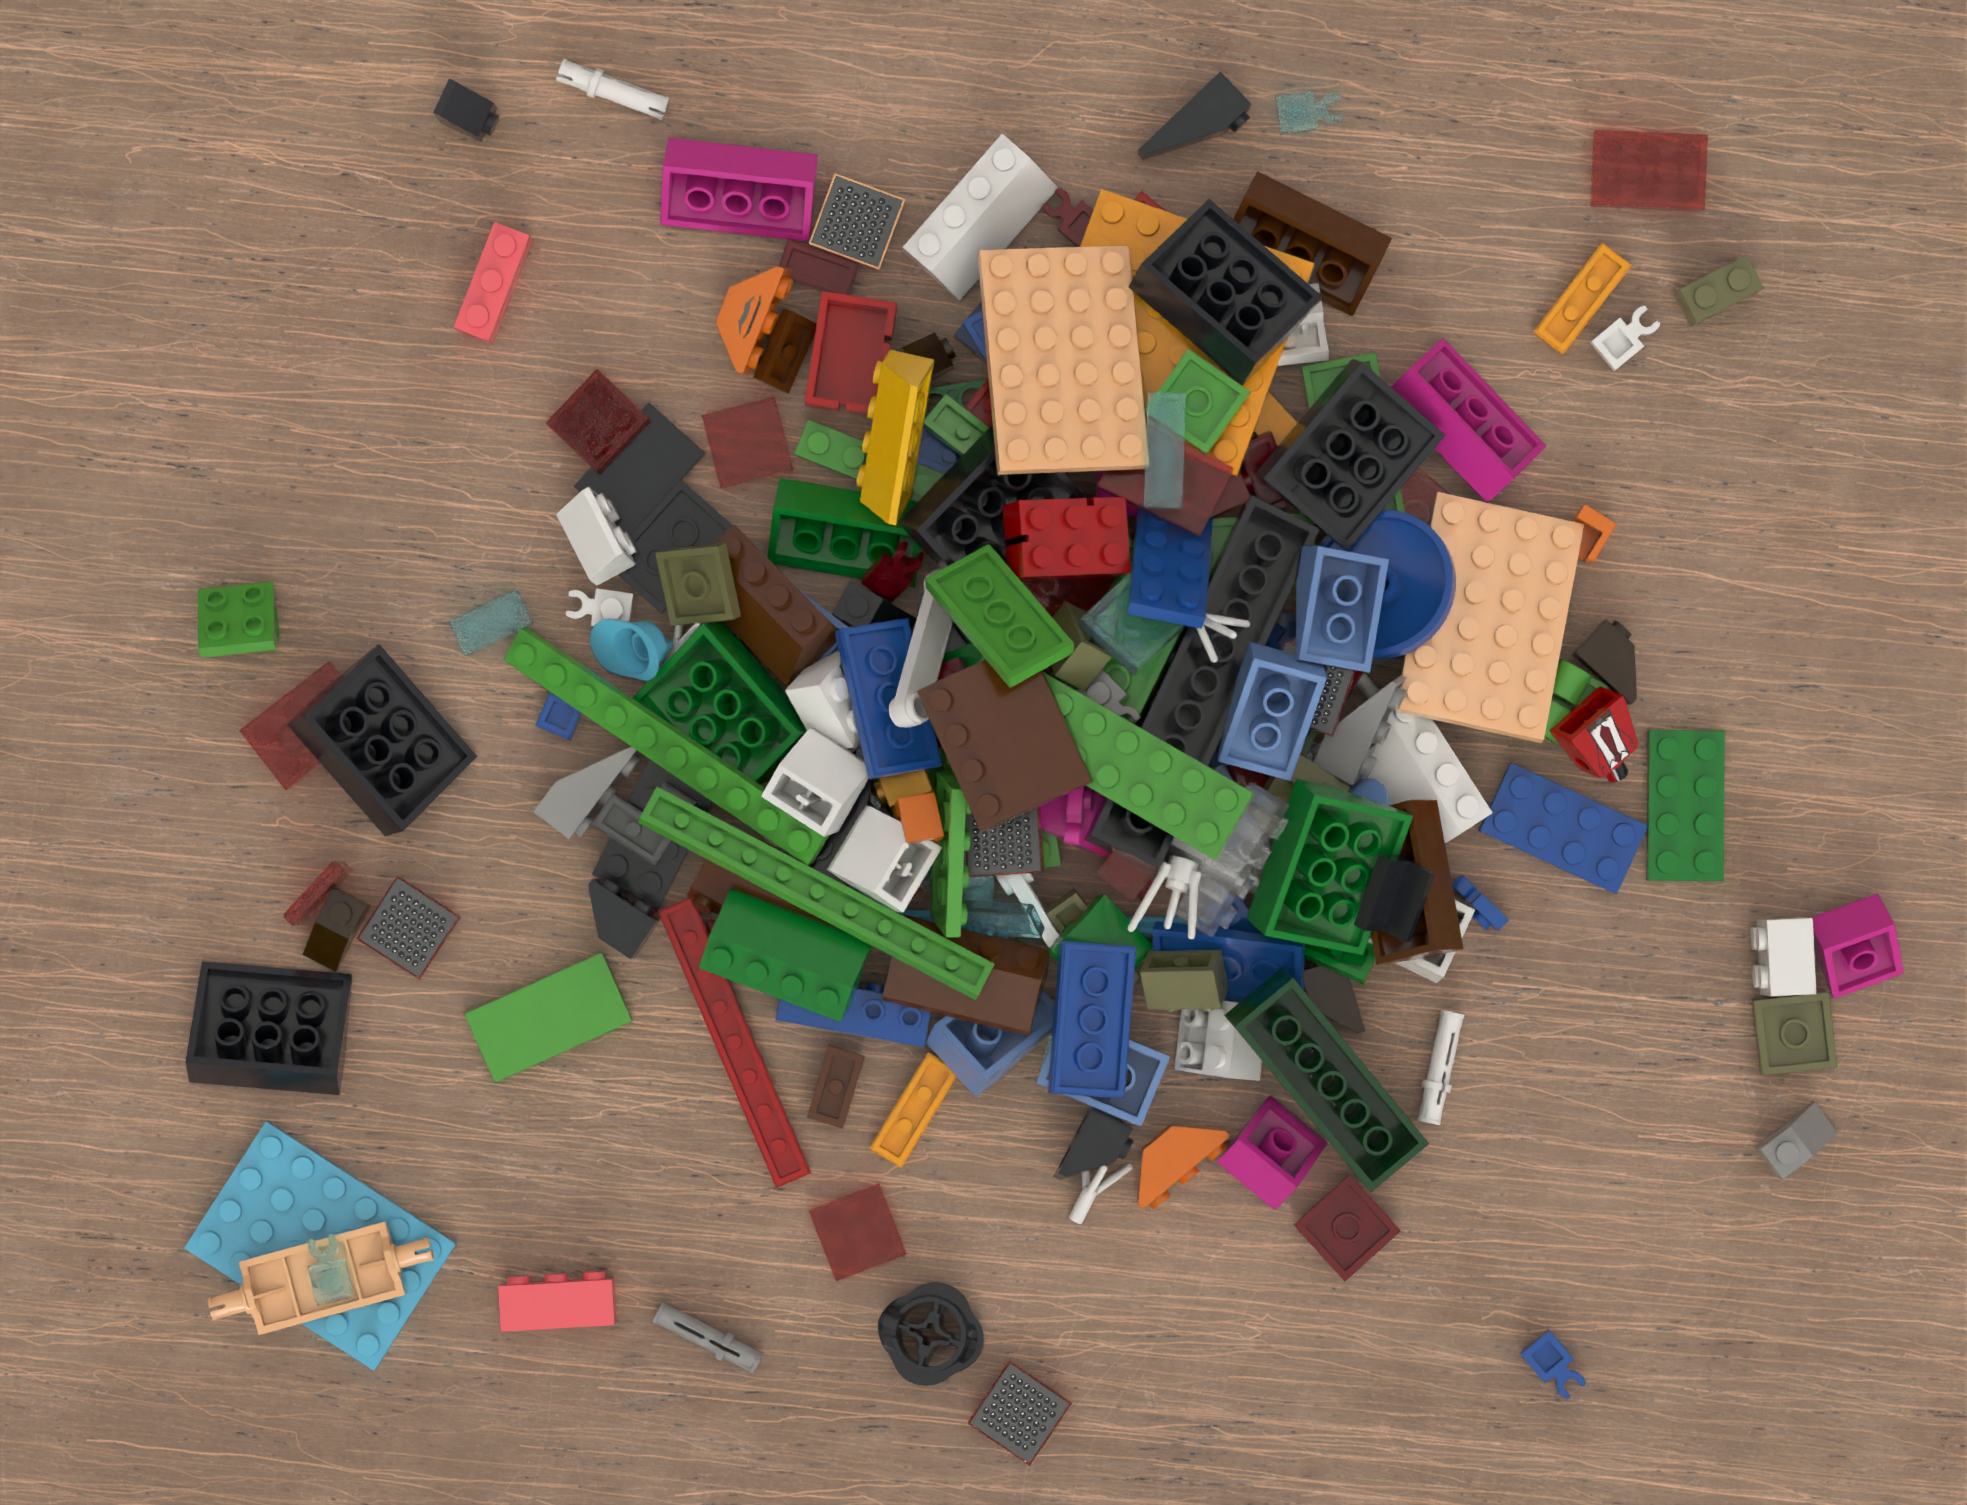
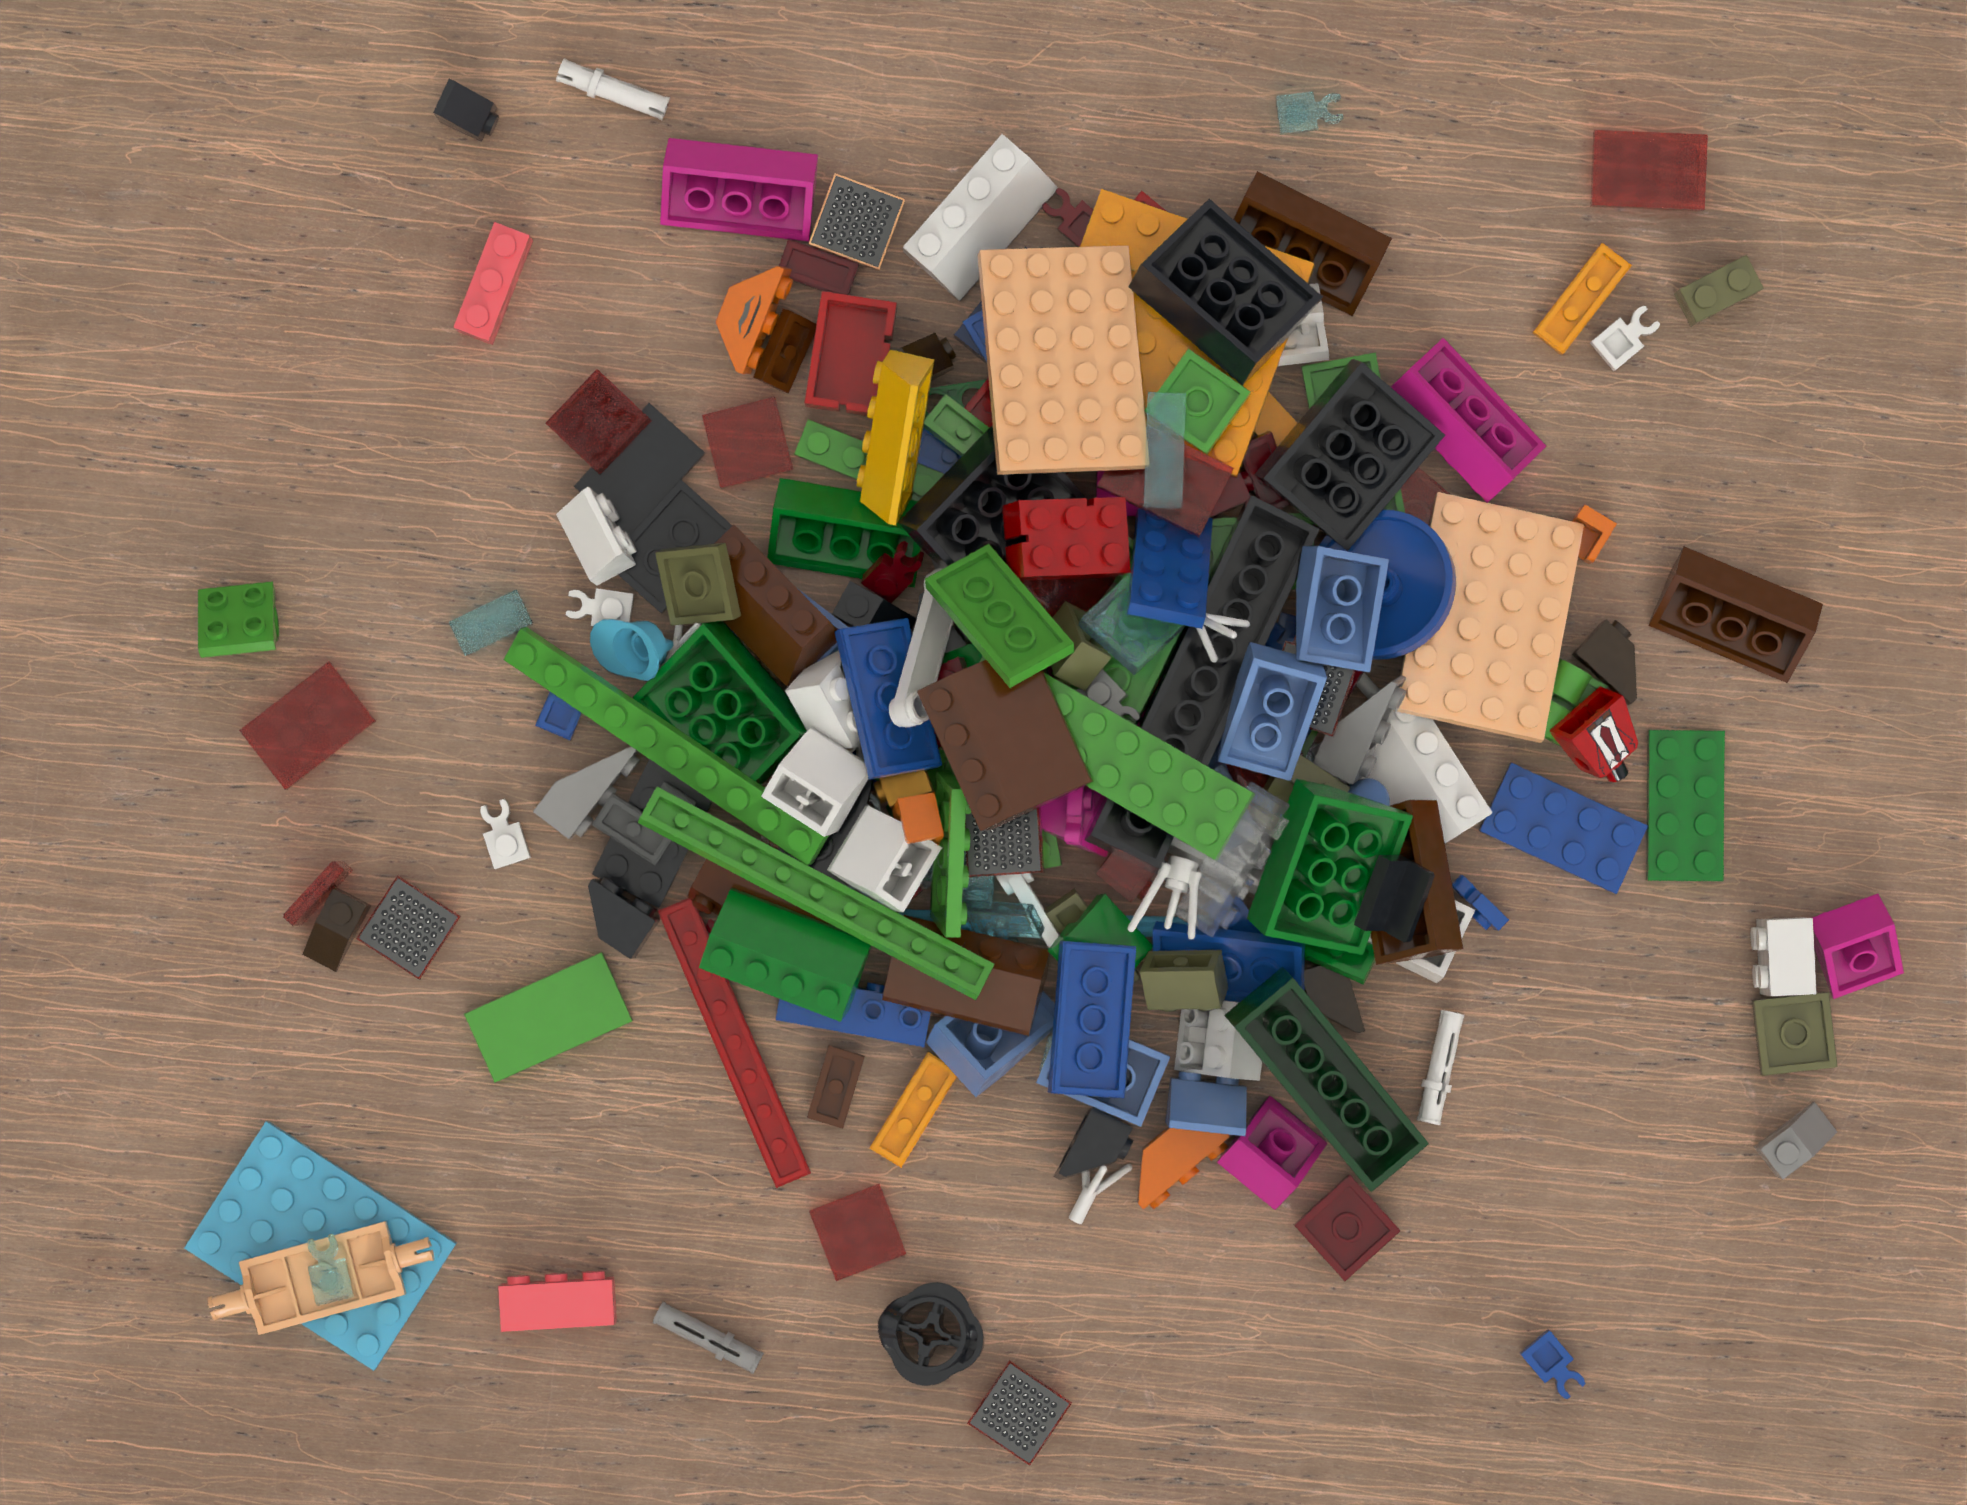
(269, 1028): black slope -> none
(382, 741): black slope -> none
(505, 842): none -> white plate
(1204, 117): black slope -> none
(1206, 1104): none -> medium blue slope
(1736, 614): none -> reddish brown slope

